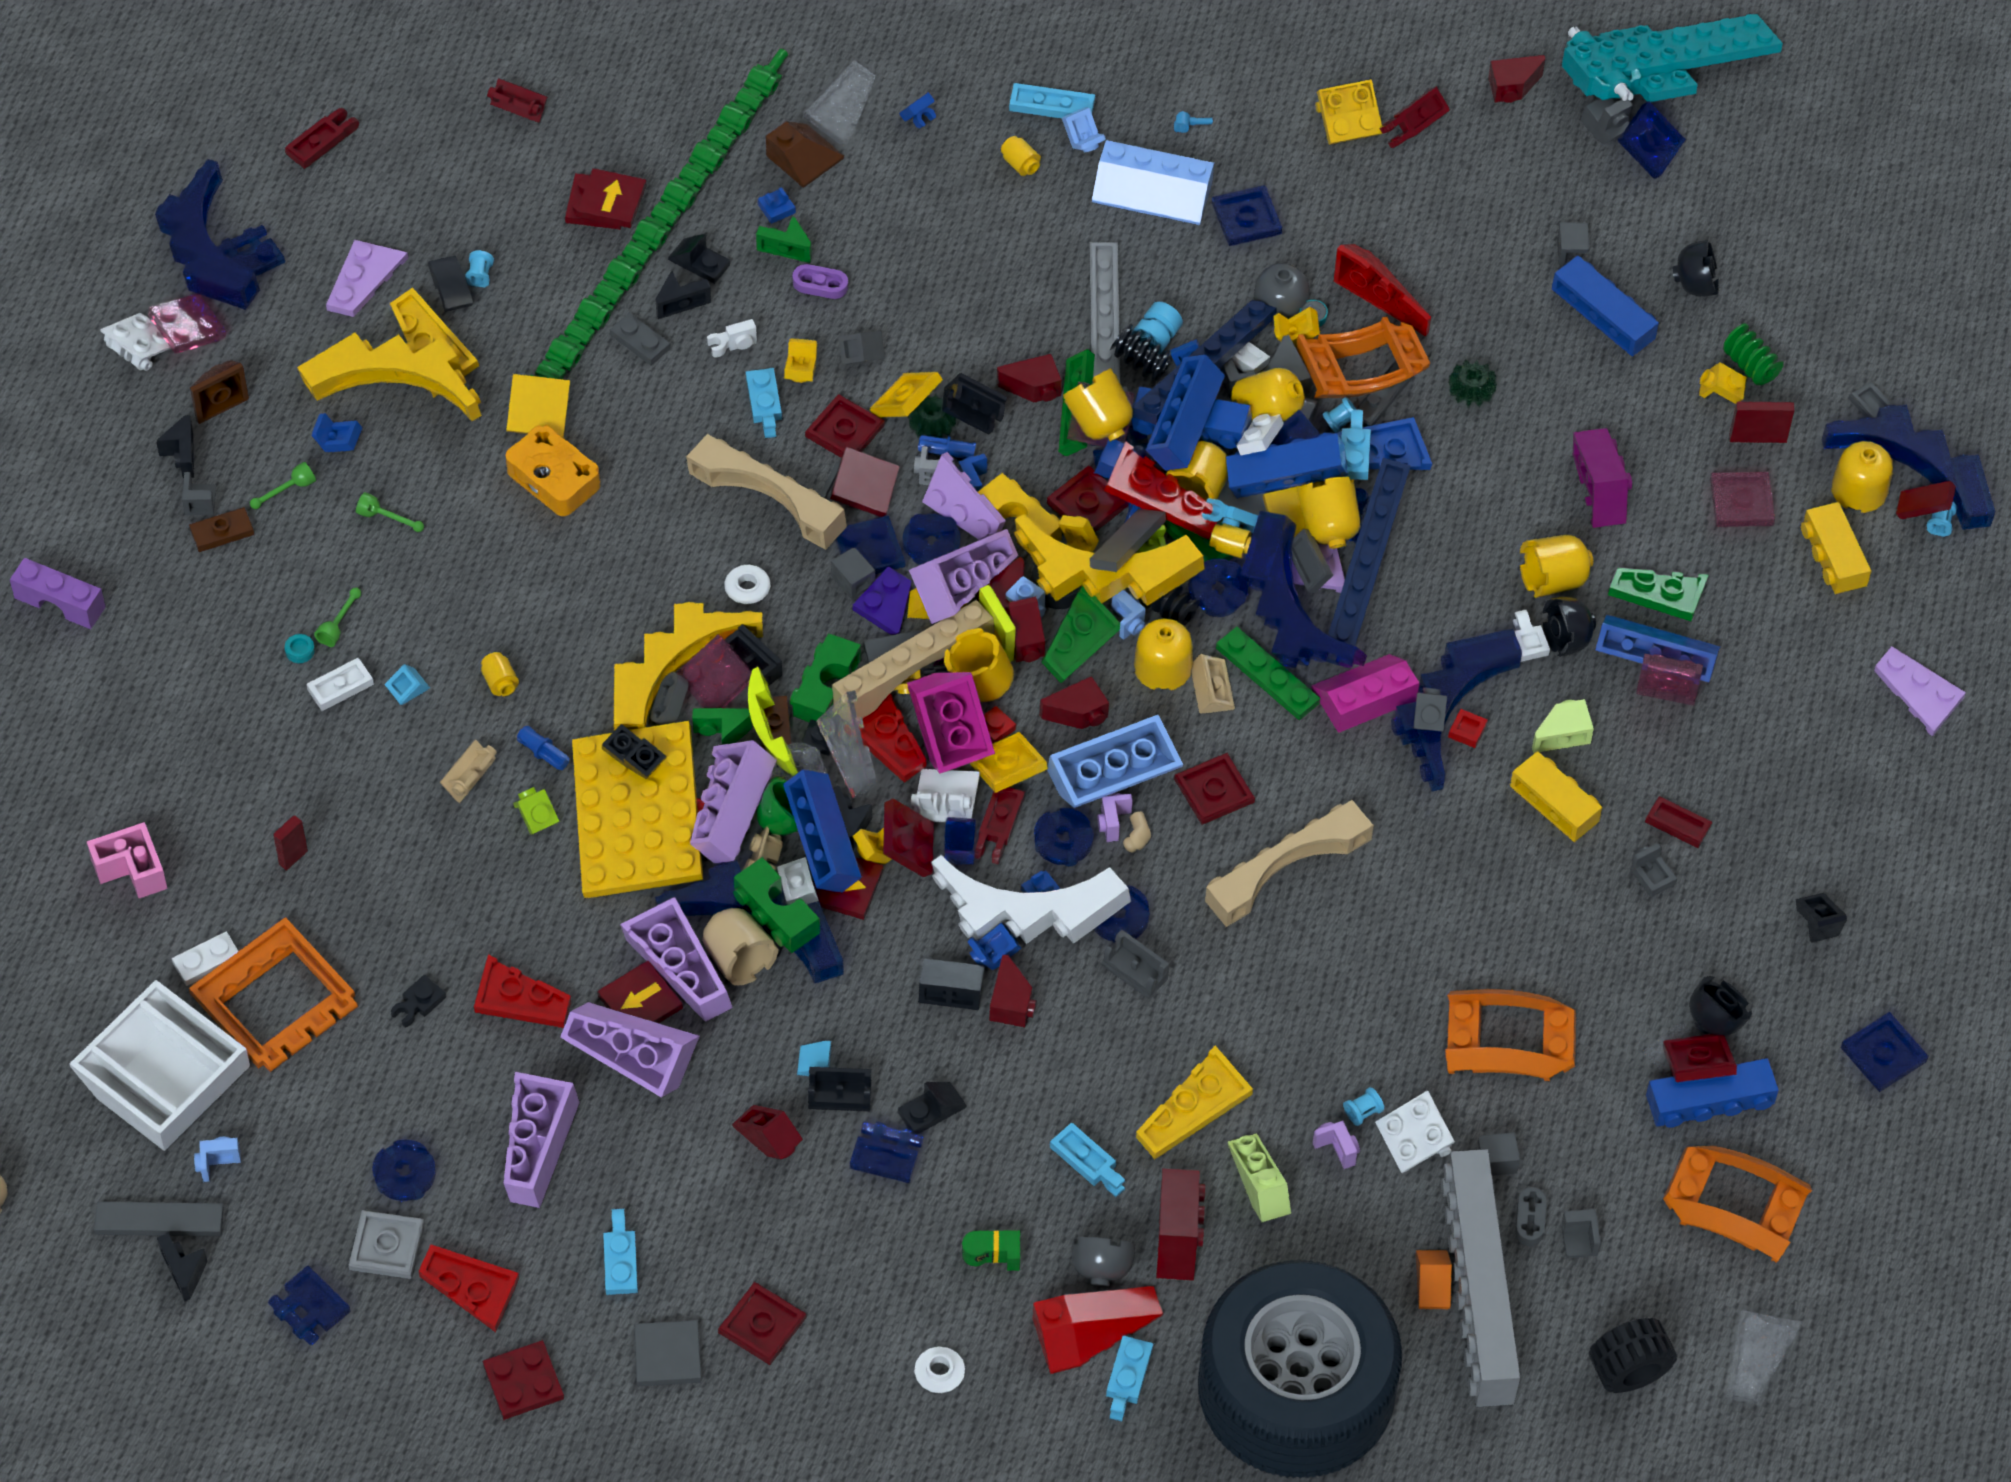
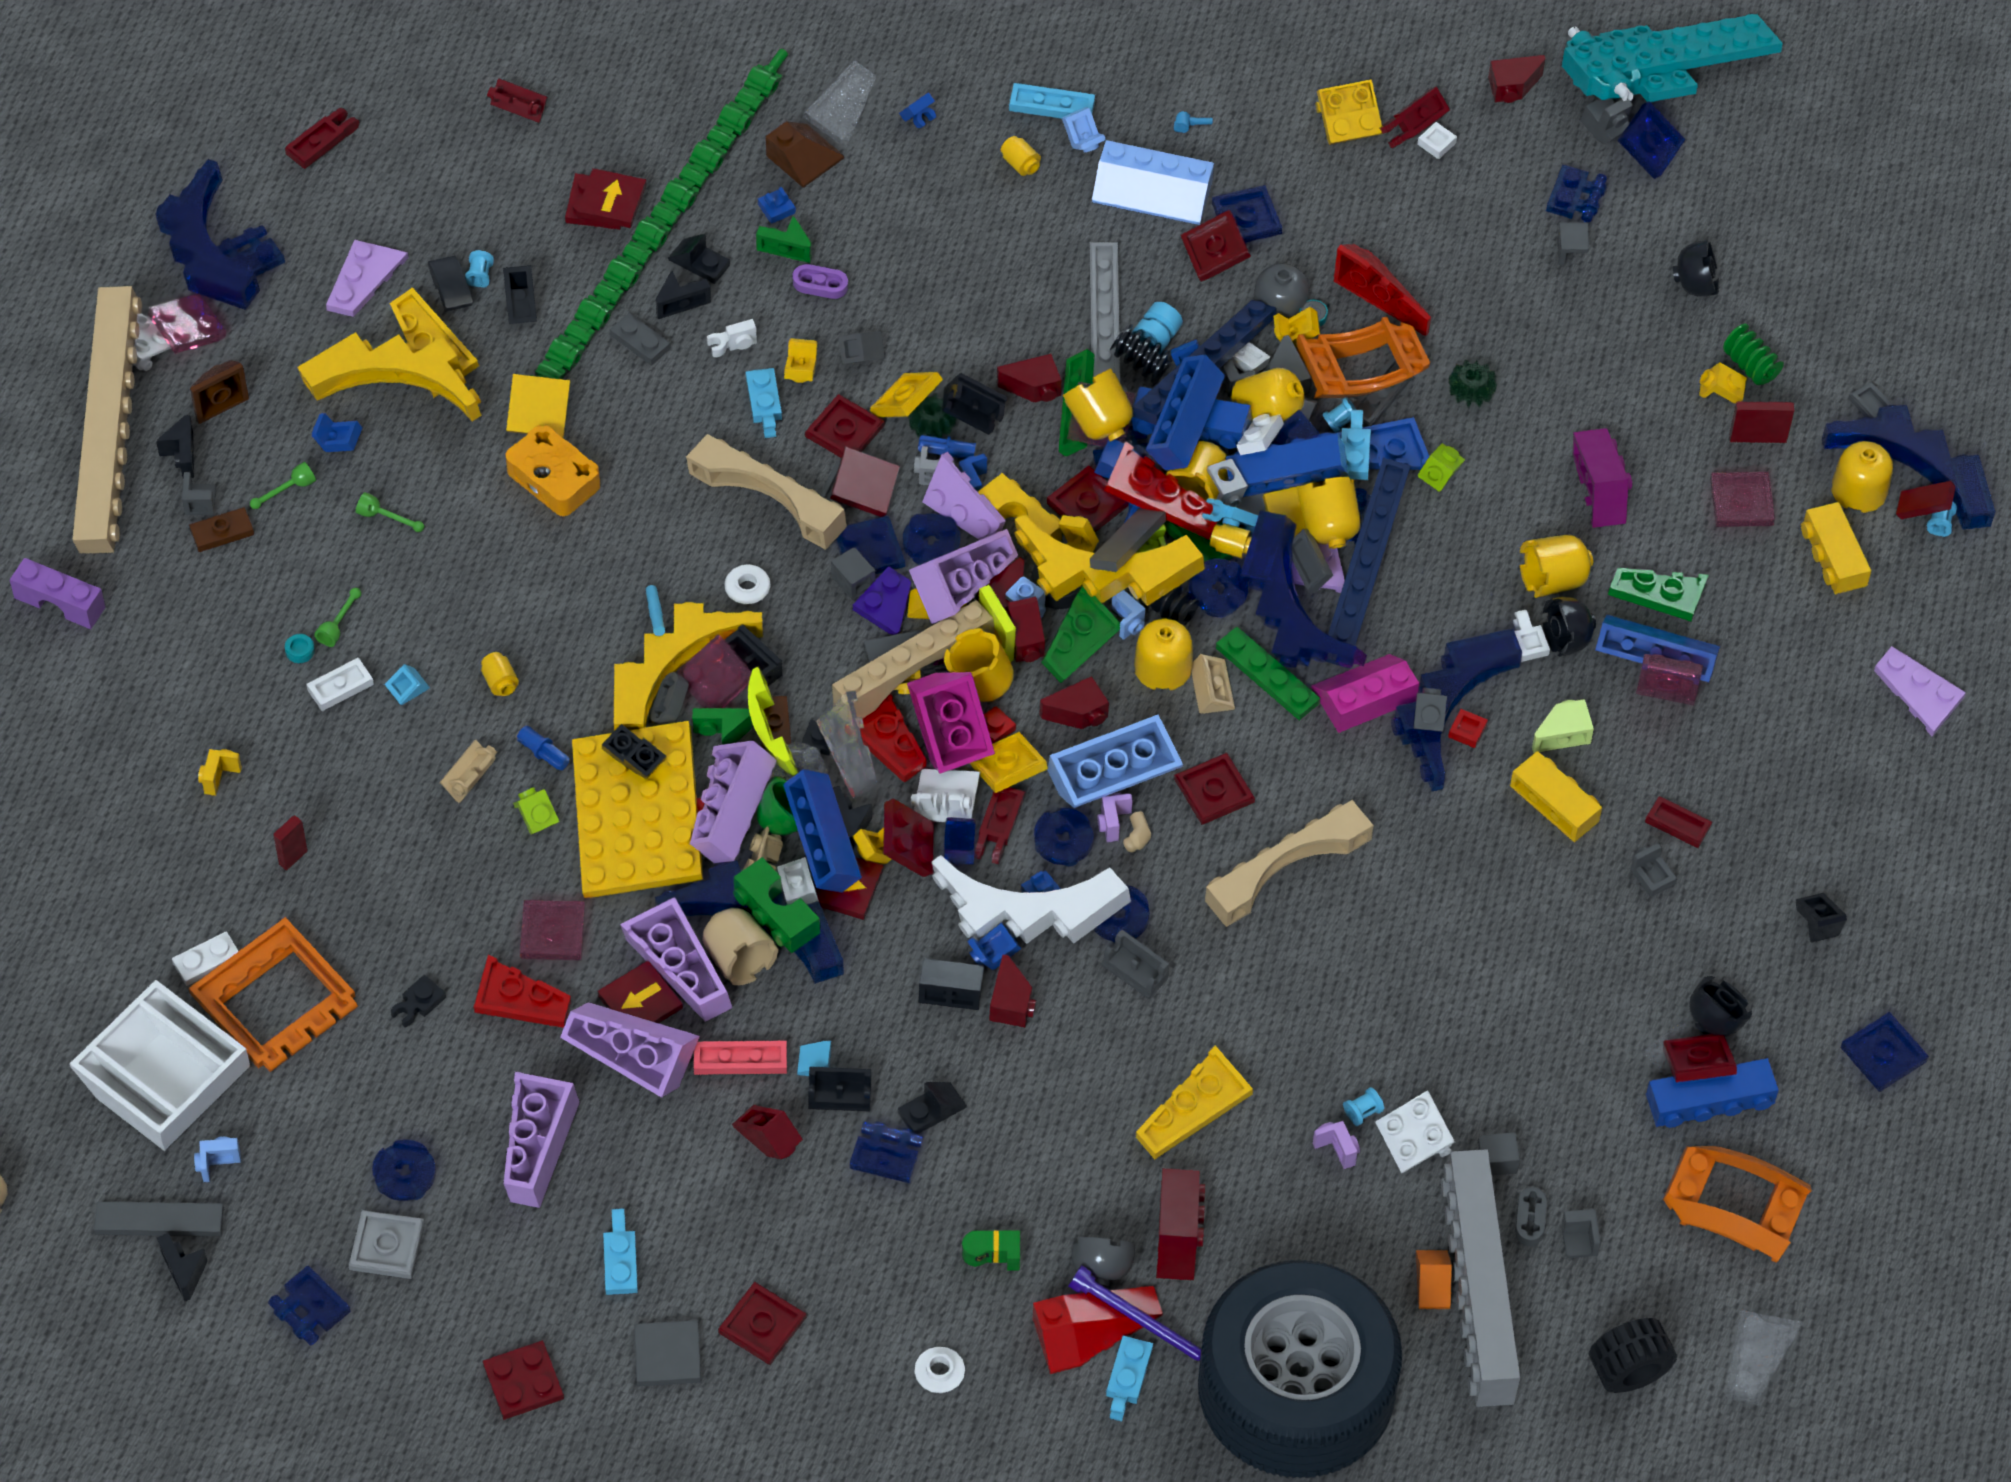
(106, 420): none -> tan brick
(130, 854): bright pink brick -> none
(216, 763): none -> yellow bracket
(470, 1283): red wing -> none
(519, 294): none -> black slope
(552, 930): none -> clear pink plate
(655, 610): none -> medium azure piece
(740, 1057): none -> coral plate
(832, 660): green arch -> none
(1085, 1282): none -> dark purple piece
(1087, 1158): medium azure plate -> none
(1215, 245): none -> dark red tile
(1229, 491): none -> light grey bracket
(1260, 1177): yellowish green slope -> none
(1437, 140): none -> white plate
(1441, 466): none -> lime bracket
(1465, 1032): orange wedge -> none
(1568, 190): none -> clear blue plate
(1605, 305): blue brick -> none

